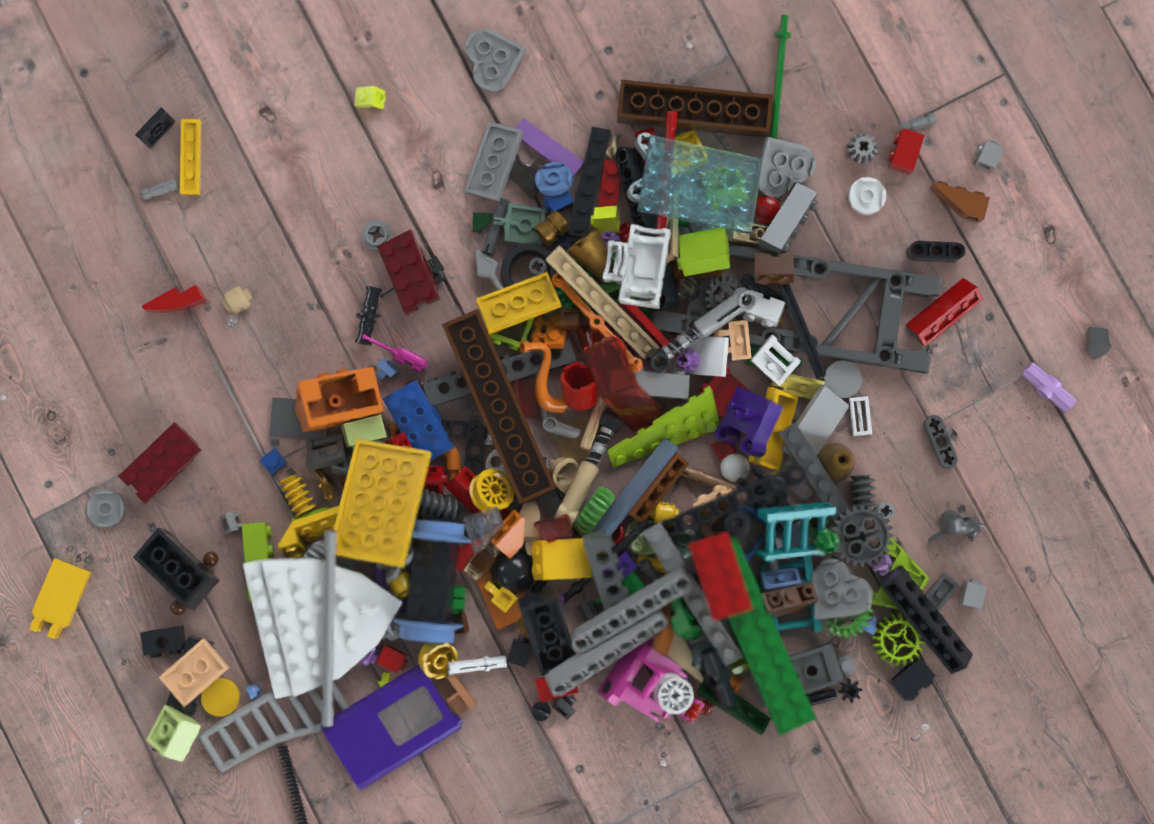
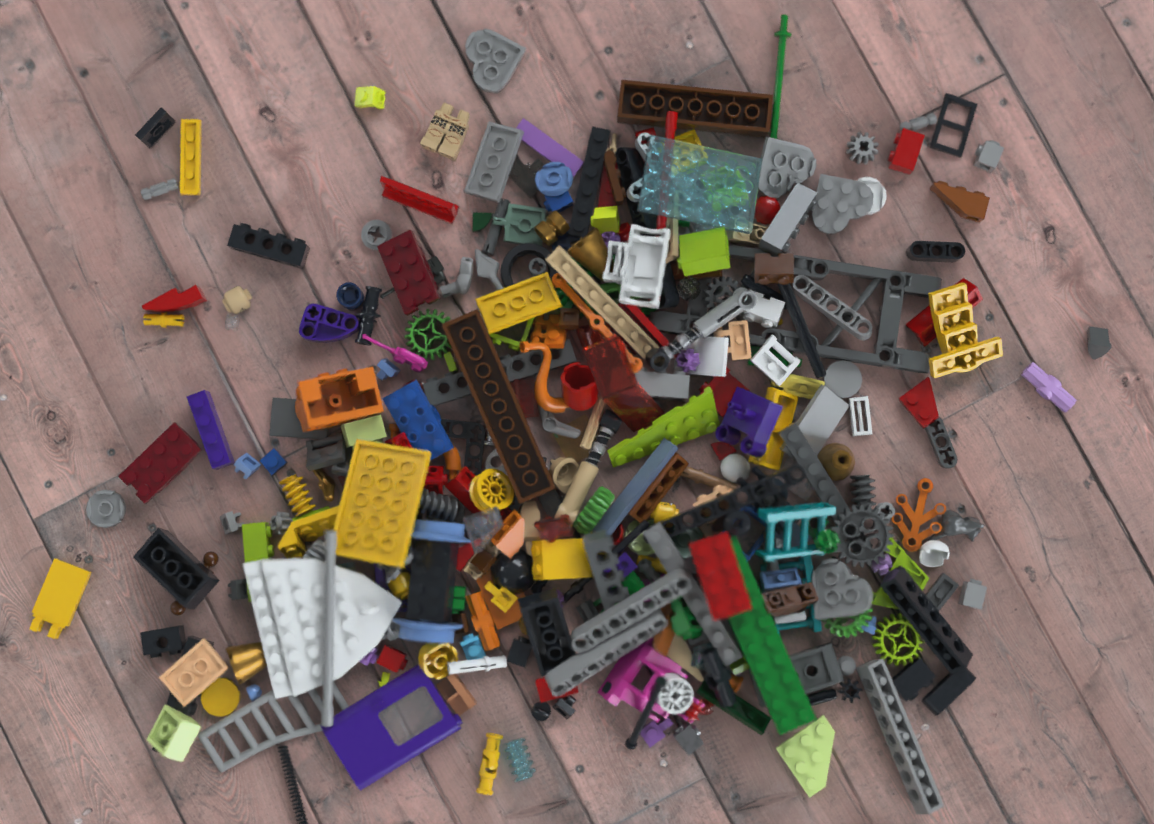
(163, 319): none -> yellow pin
(210, 429): none -> dark purple brick
(238, 589): none -> dark grey tile
(242, 232): none -> black brick
(246, 660): none -> pearl gold cone
(247, 465): none -> medium blue tile
(280, 523): none -> light grey gear
(323, 330): none -> dark purple beam
(350, 296): none -> dark blue wheel
(419, 200): none -> red fence
(428, 342): none -> bright green gear
(446, 132): none -> tan hips
(450, 362): none -> lime tile
(463, 280): none -> light grey arm
(472, 647): none -> medium azure bracket
(483, 621): none -> orange piece
(490, 760): none -> yellow piece
(519, 758): none -> clear light blue piece
(614, 177): none -> reddish brown hinge
(654, 732): none -> medium lavender plate
(661, 683): none -> black bar
(688, 737): none -> flat silver brick
(789, 618): none -> light grey piece
(809, 754): none -> yellowish green plate
(828, 299): none -> light grey beam
(839, 202): none -> light grey plate
(900, 736): none -> light grey brick
(917, 518): none -> orange plant
(921, 403): none -> red wing
(933, 553): none -> white hair
(948, 690): none -> black beam
(958, 333): none -> yellow slope
(965, 129): none -> black window

